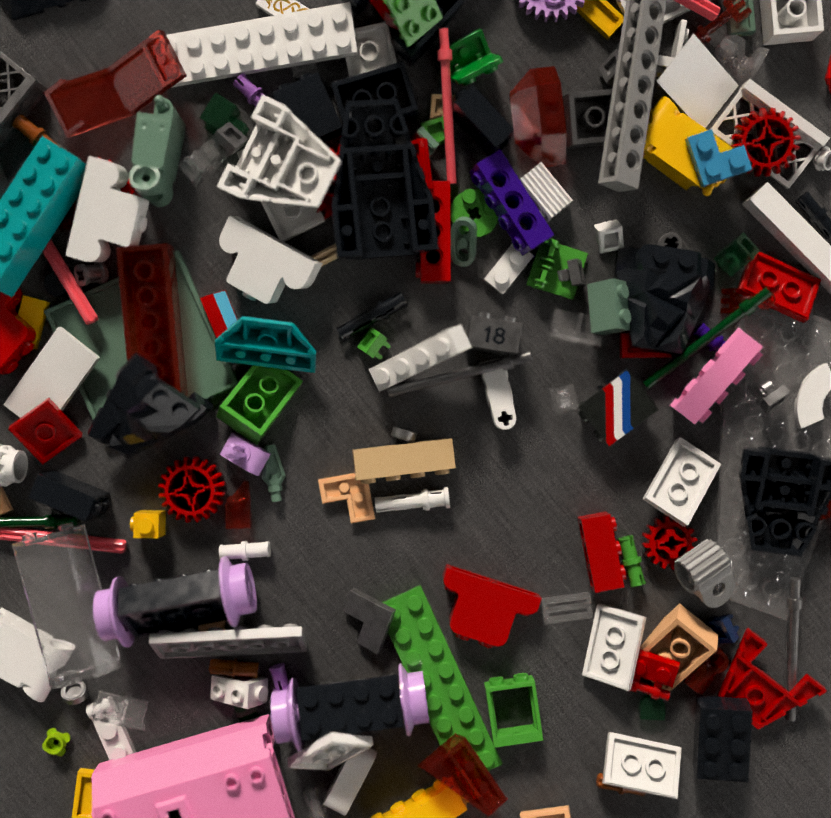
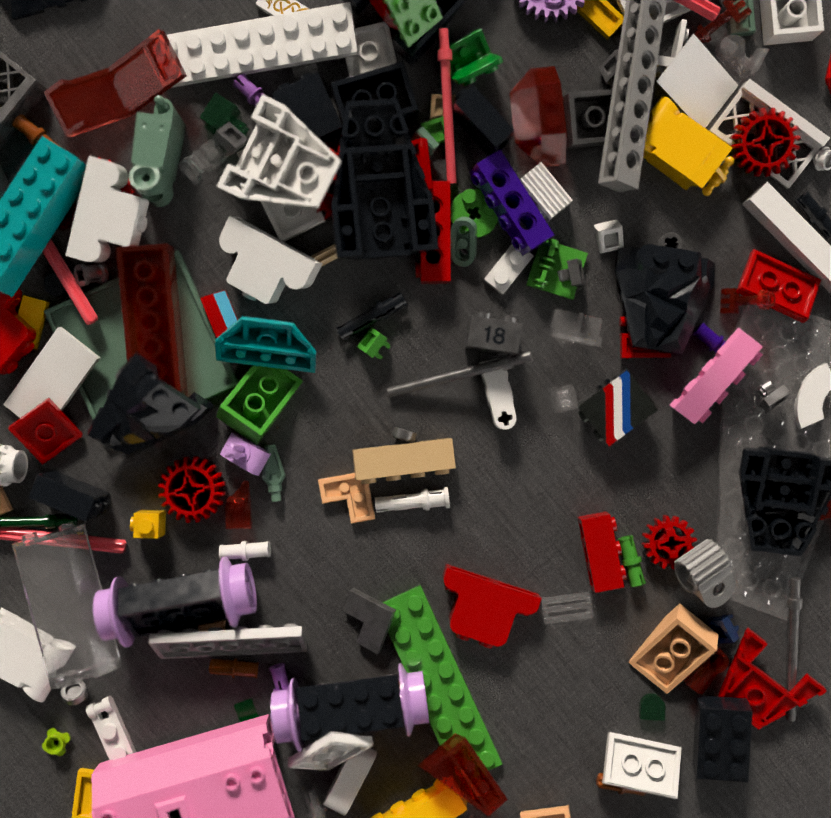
(120, 710): clear panel -> none
(239, 693): white bracket -> none
(420, 357): white brick -> none
(516, 734): bright green window -> none
(609, 306): sand green brick -> none
(614, 646): white tile -> none
(657, 669): red plate -> none
(681, 481): white plate -> none
(711, 164): dark azure plate -> none
(736, 254): clear green brick -> none
(747, 307): dark green bar -> none

